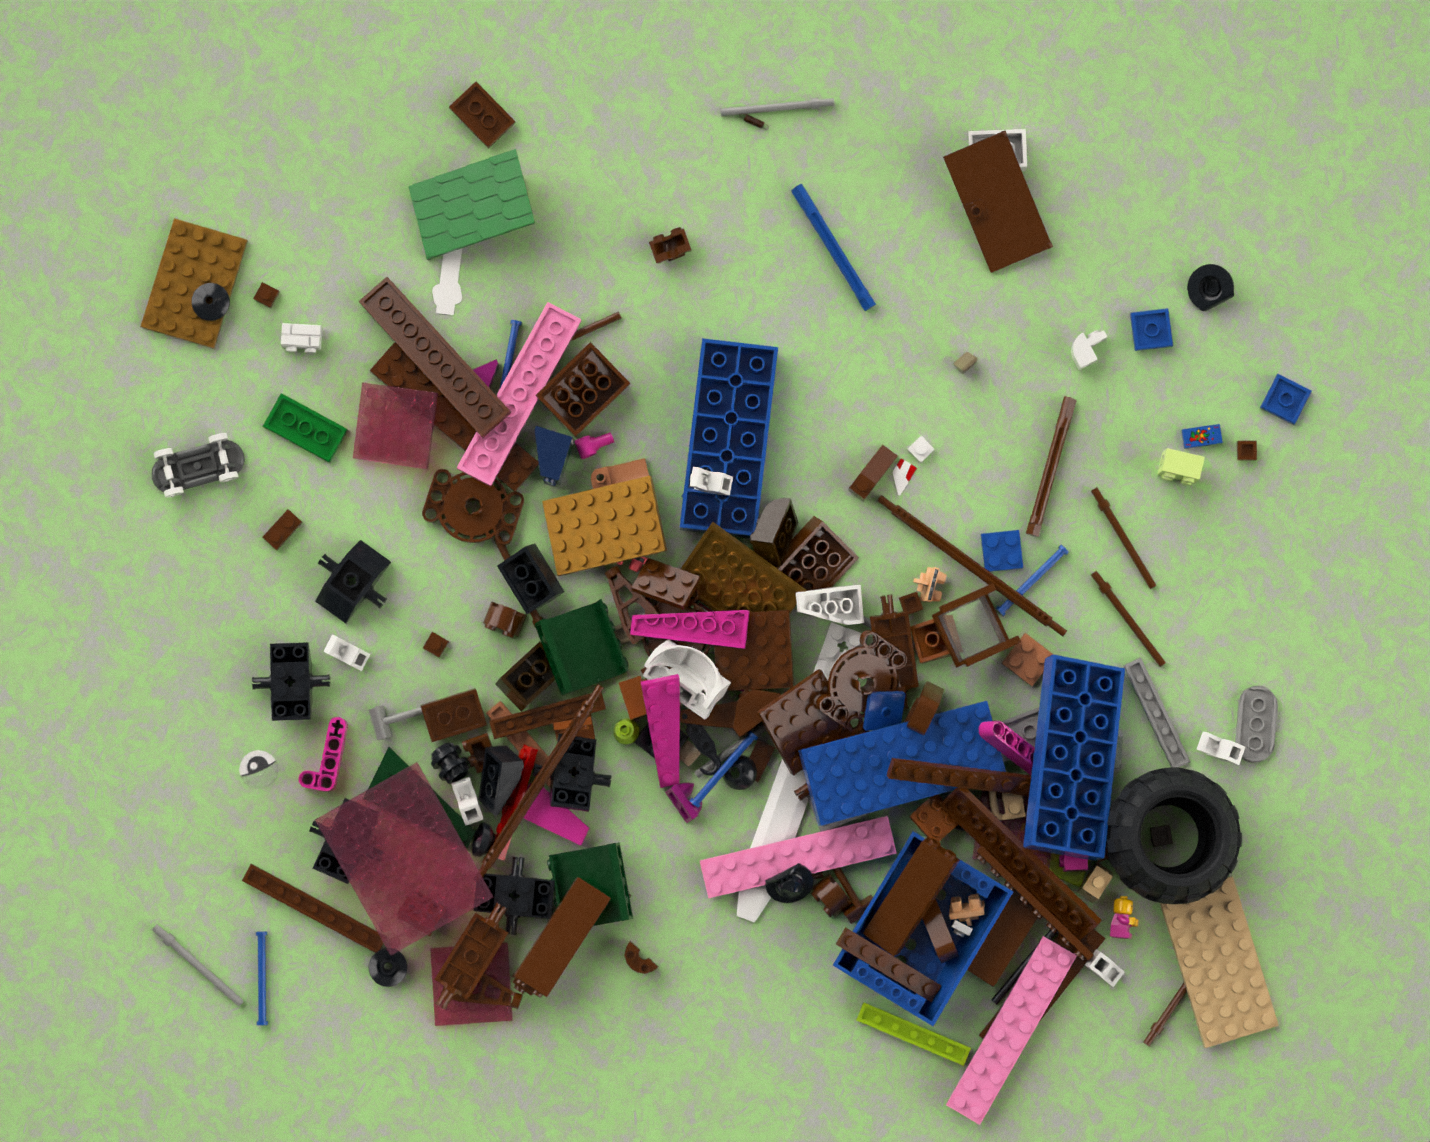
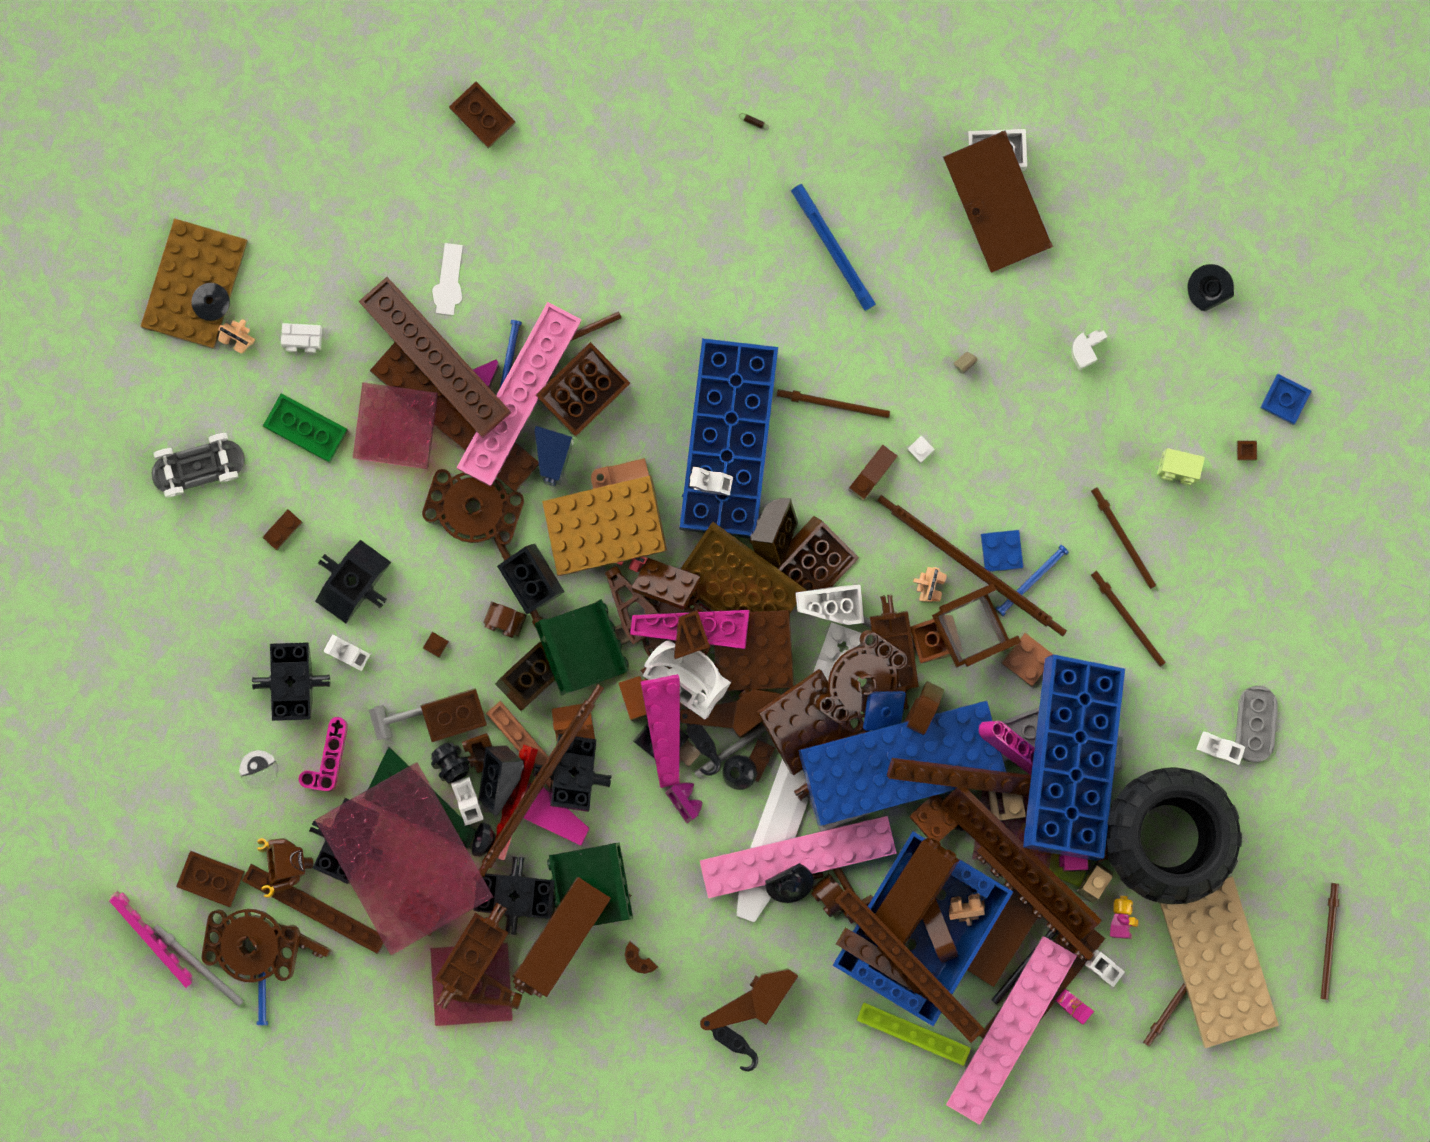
(120, 902): none -> dark pink wing
(210, 879): none -> reddish brown plate
(237, 332): none -> light nougat hips
(263, 936): none -> reddish brown piece
(266, 295): reddish brown plate -> none
(285, 864): none -> reddish brown torso
(318, 949): none -> reddish brown plate
(391, 976): black dish -> none
(471, 204): green piece -> none
(541, 716): reddish brown plate -> none
(589, 445): dark pink pin -> none
(631, 729): lime cone -> none
(671, 246): reddish brown cylinder -> none
(690, 635): none -> reddish brown wing
(723, 769): blue bar -> none
(758, 1003): none -> reddish brown slope
(796, 396): none -> reddish brown bar
(814, 103): light grey bar -> none
(902, 475): white sticker -> none
(909, 964): none -> reddish brown plate
(911, 603): reddish brown plate -> none
(961, 929): white plate -> none
(1062, 427): reddish brown piece -> none
(1074, 1006): none -> dark pink leg
(1151, 329): blue plate -> none
(1156, 713): light grey tile -> none
(1161, 835): dark brown plate -> none
(1201, 436): blue tile -> none
(1333, 903): none -> reddish brown bar

